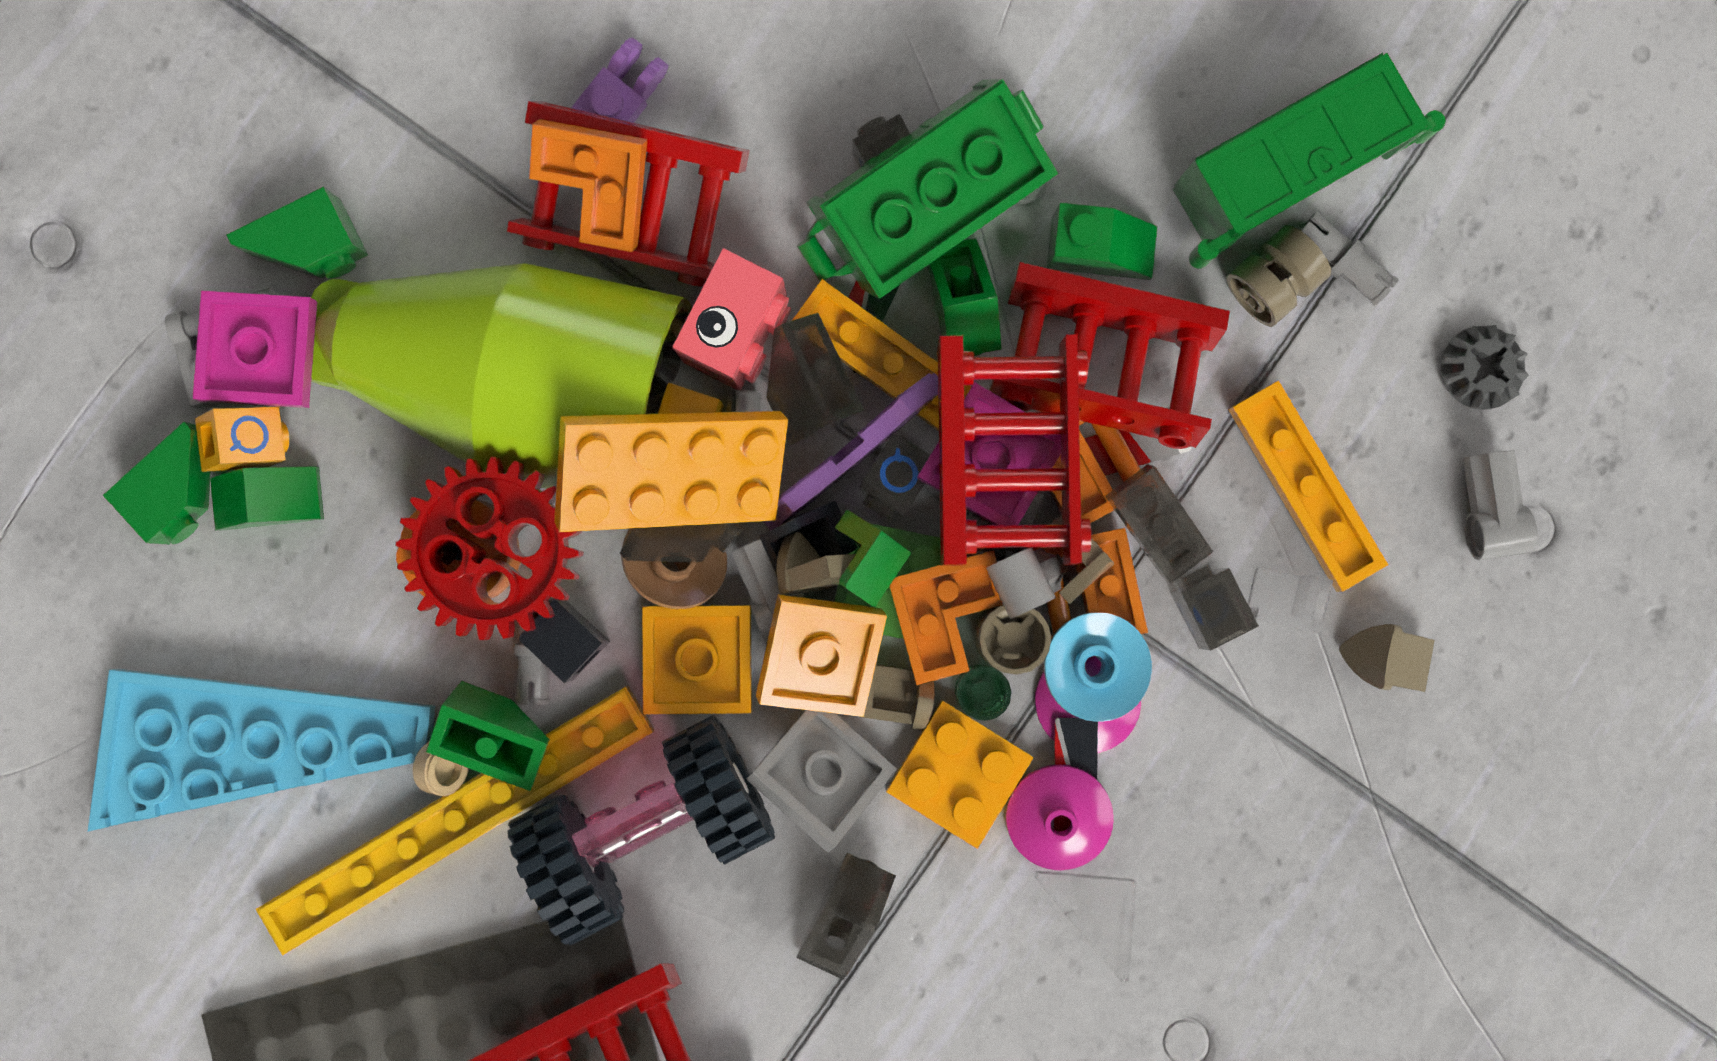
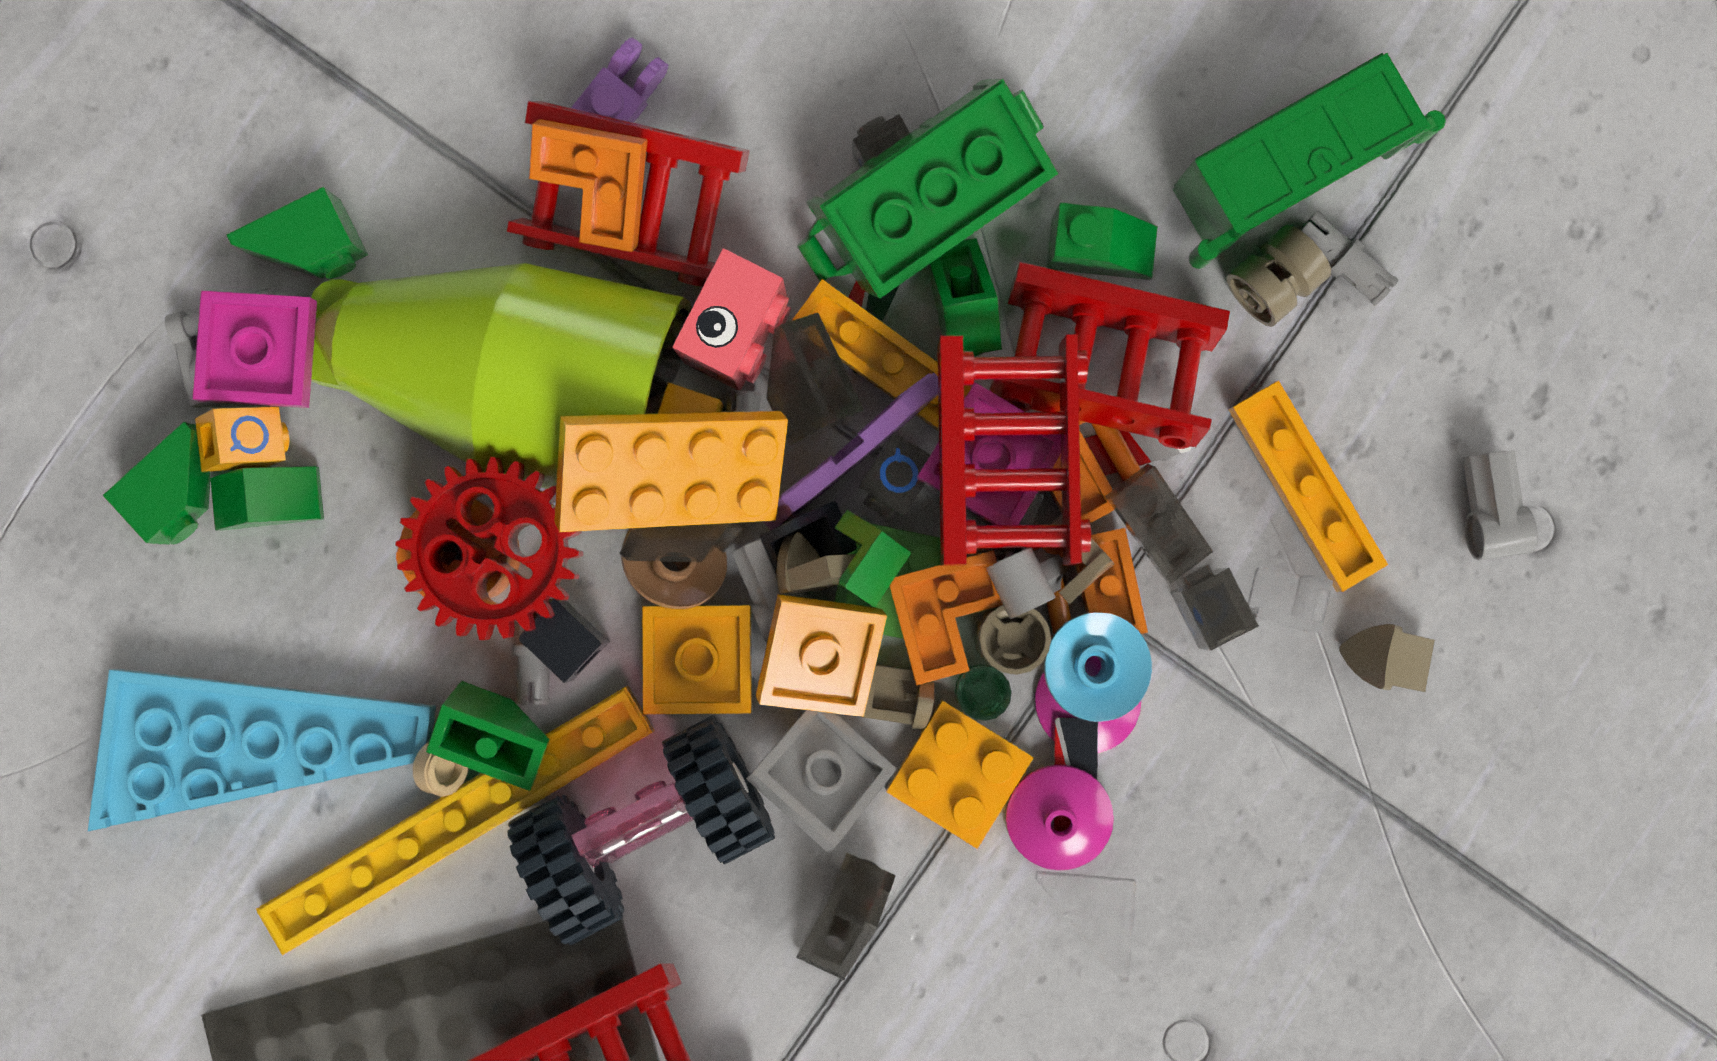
(1461, 367): dark grey gear -> none

